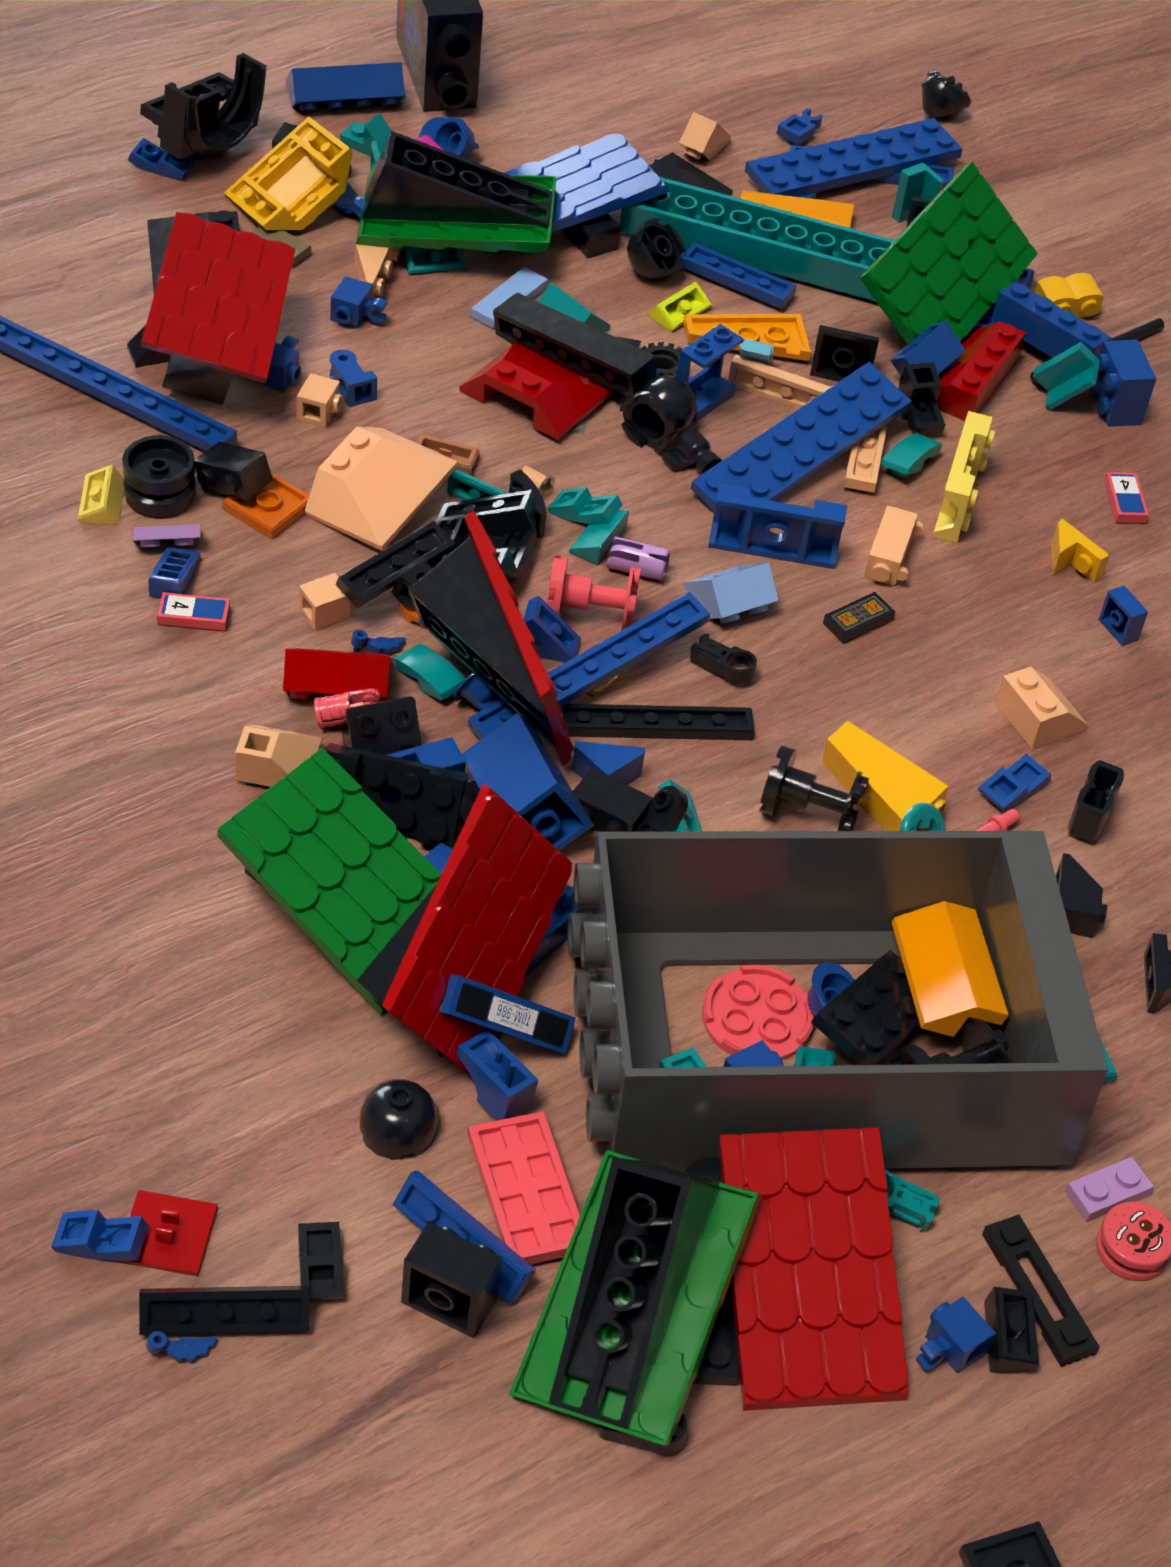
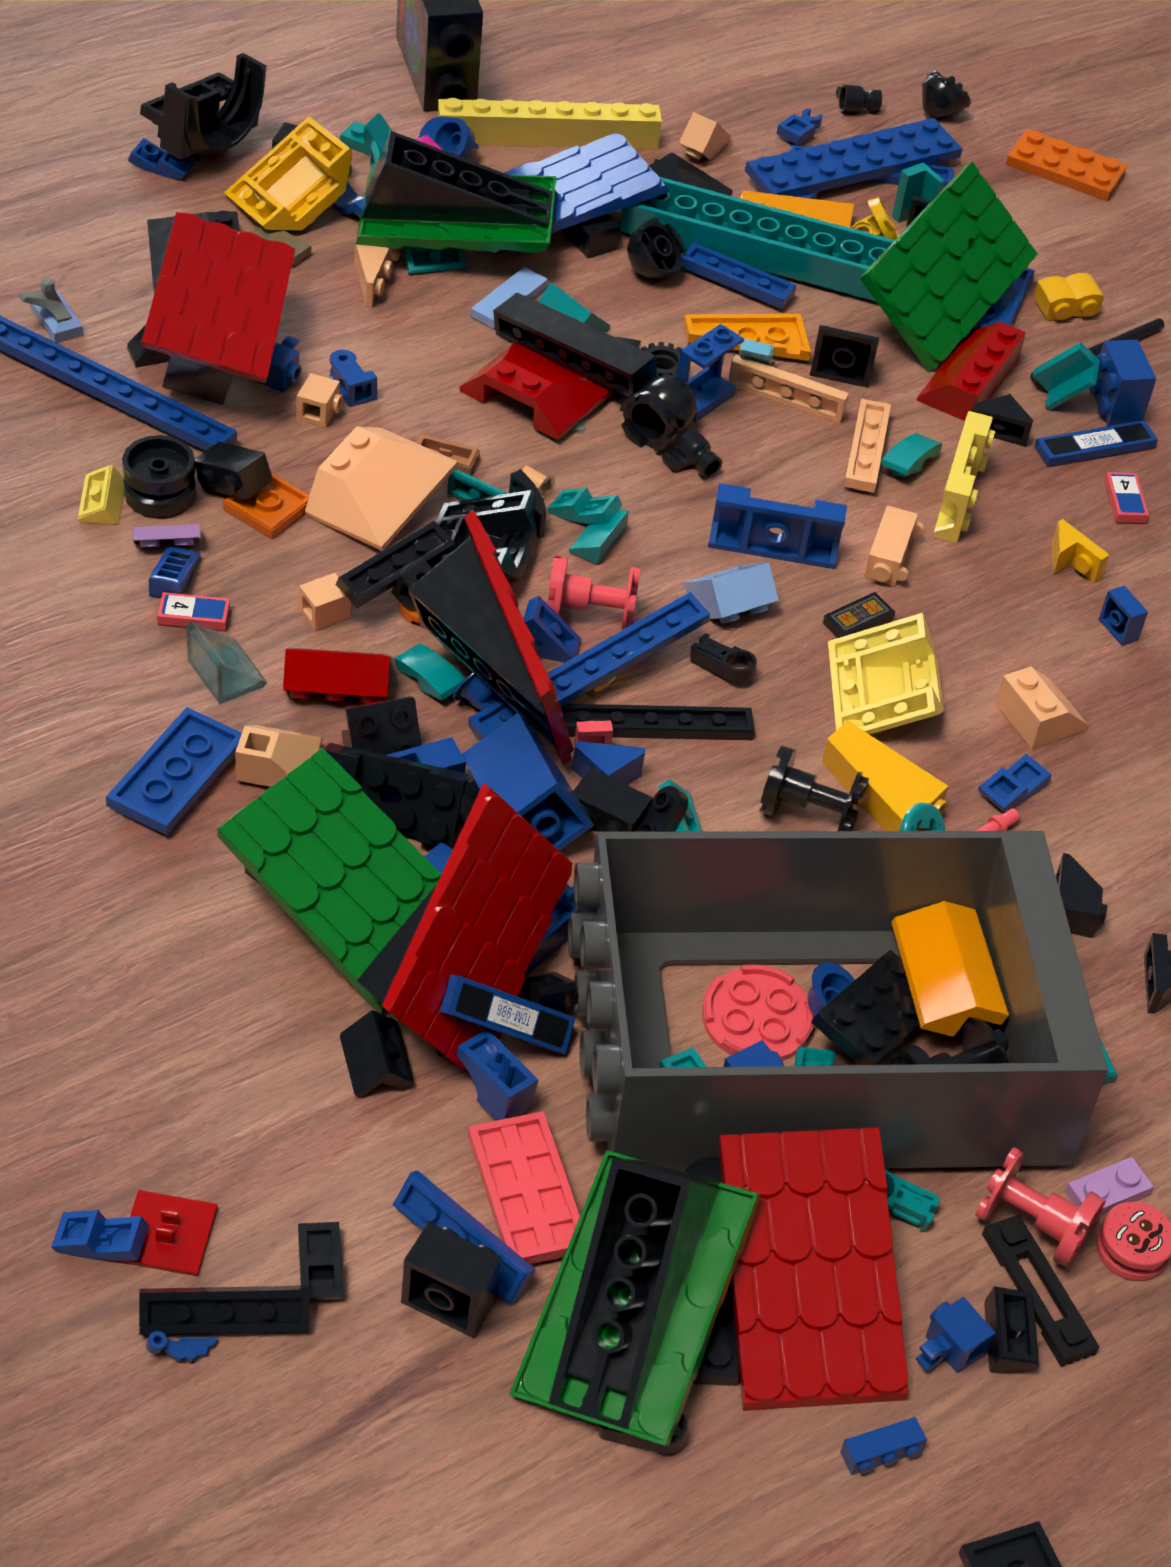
(53, 312): none -> piece
(175, 771): none -> blue plate
(221, 663): none -> clear light blue slope
(331, 709): coral hinge -> none
(346, 85): blue slope -> none
(355, 302): blue brick -> none
(375, 1054): none -> black panel
(380, 644): blue piece -> none
(398, 1119): black cylinder -> none
(551, 991): none -> black slope
(555, 122): none -> light yellow brick
(594, 732): none -> coral plate
(635, 554): lavender arm -> none
(672, 310): neon yellow slope -> none
(808, 438): blue plate -> none
(854, 98): none -> black piece
(878, 222): none -> yellow tile
(883, 1446): none -> blue piece
(885, 676): none -> light yellow slope
(923, 388): black brick -> none
(934, 345): blue brick -> none
(1009, 419): none -> black slope
(1045, 323): blue slope -> none
(1054, 1214): none -> coral piece
(1066, 164): none -> orange plate
(1096, 443): none -> tile
(1096, 801): black brick -> none

